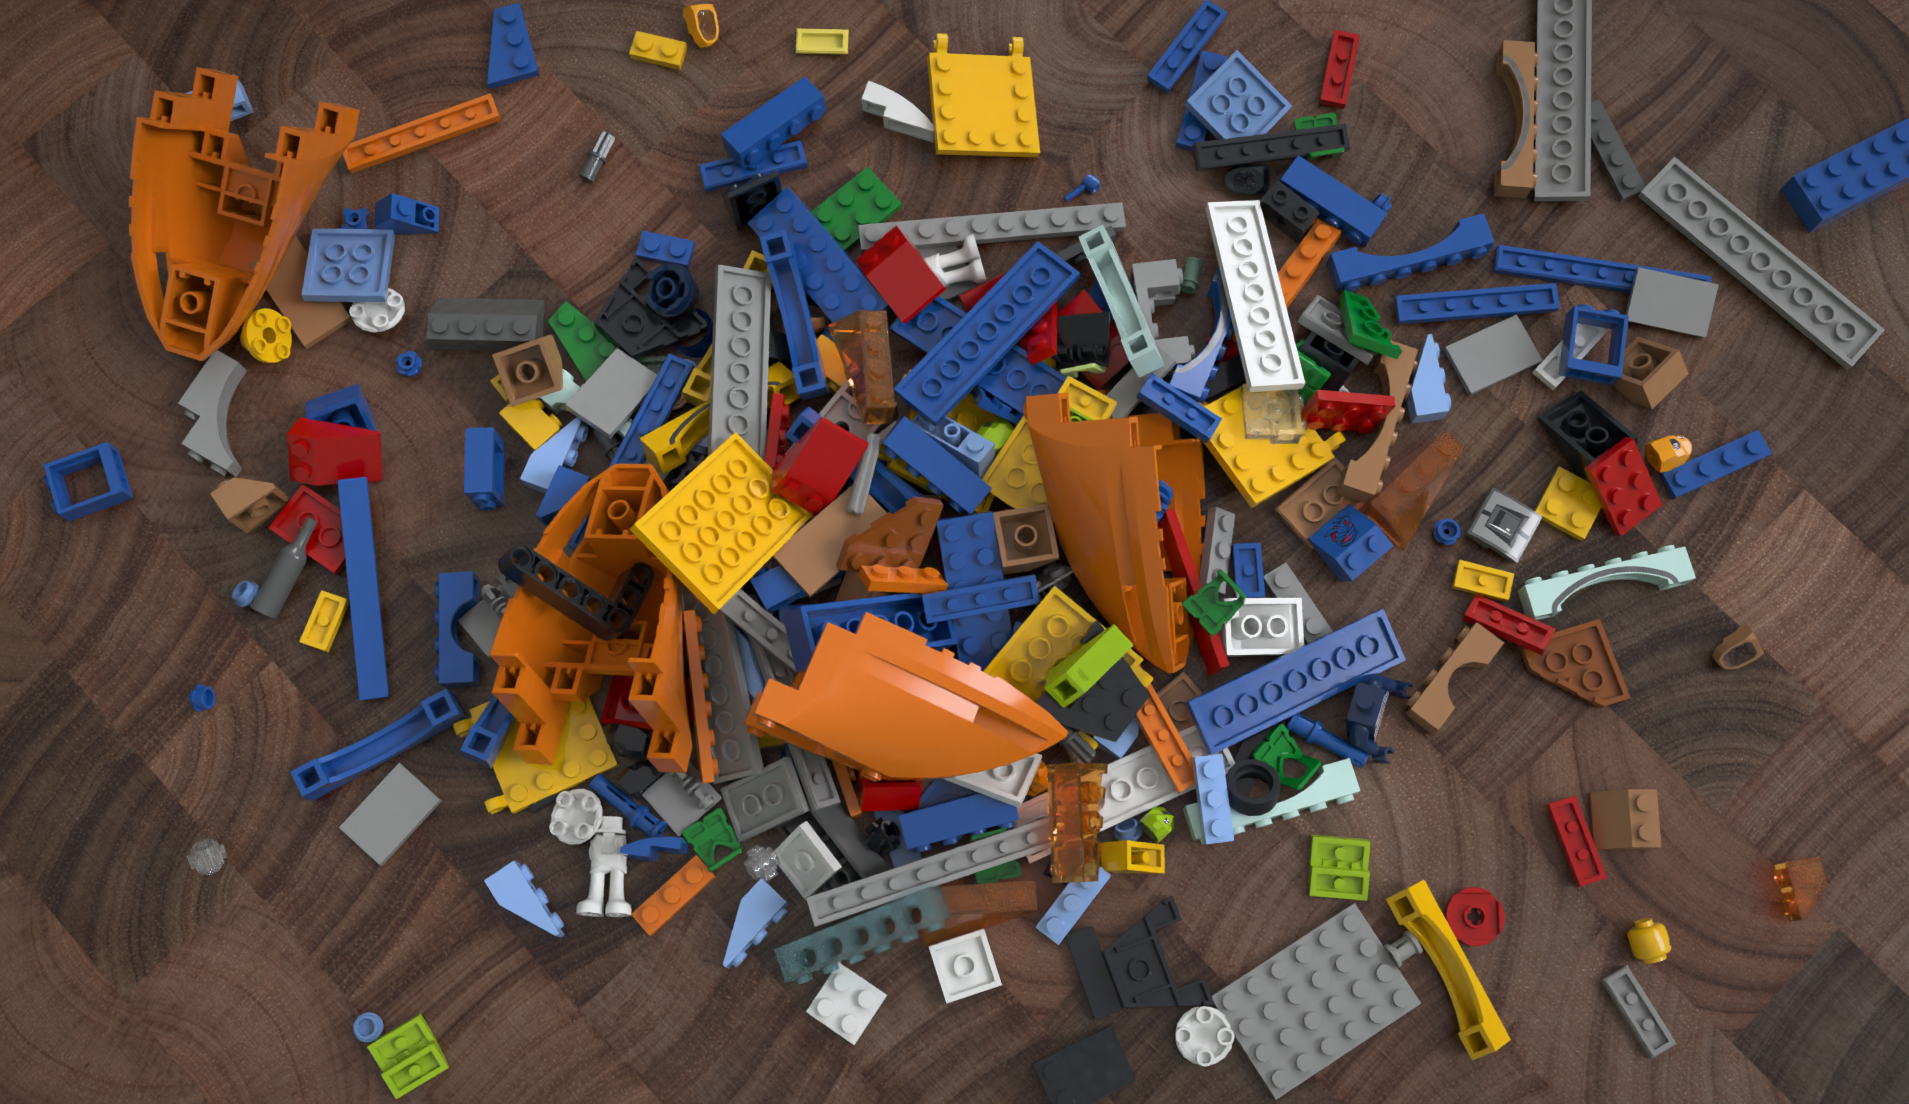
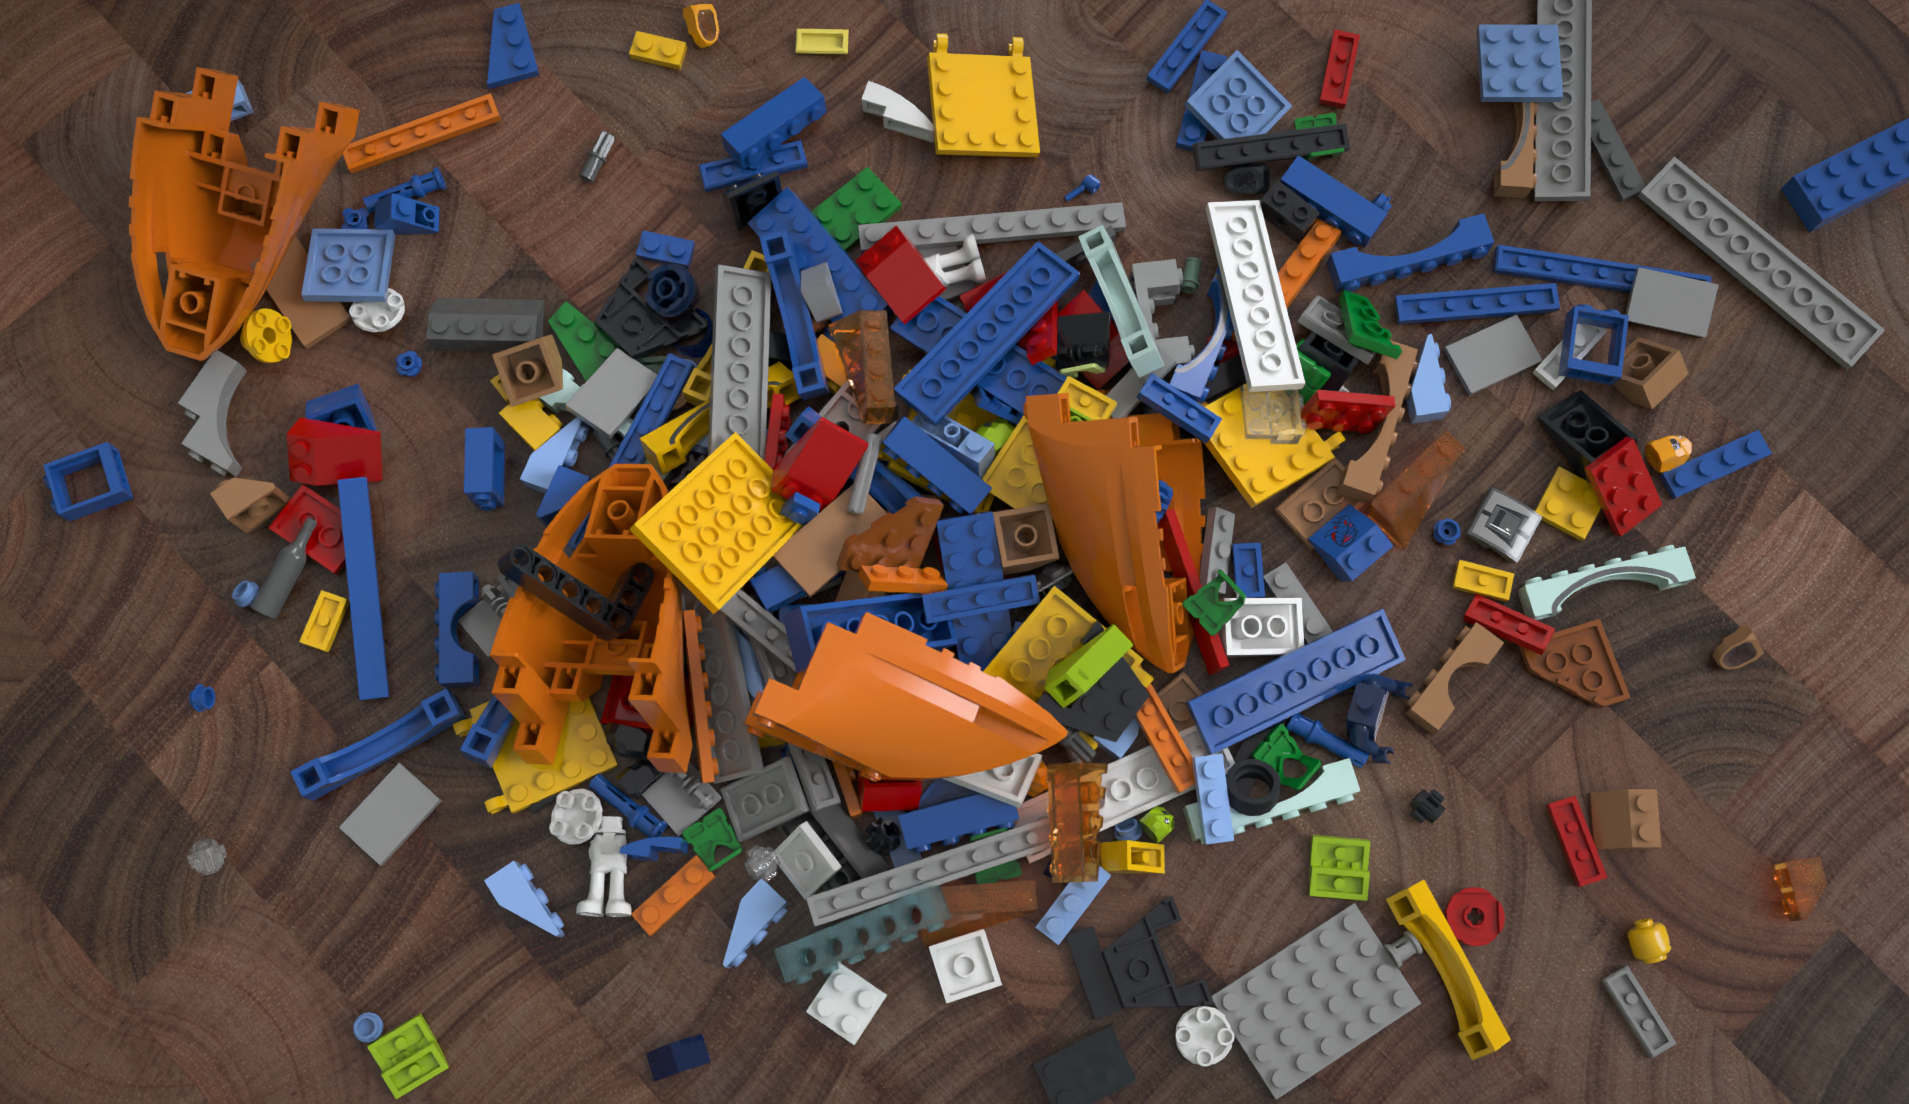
(417, 186): none -> blue pin
(678, 1057): none -> clear blue slope
(800, 508): none -> blue plate
(820, 292): none -> light grey slope
(1427, 806): none -> black gear
(1519, 63): none -> medium blue plate

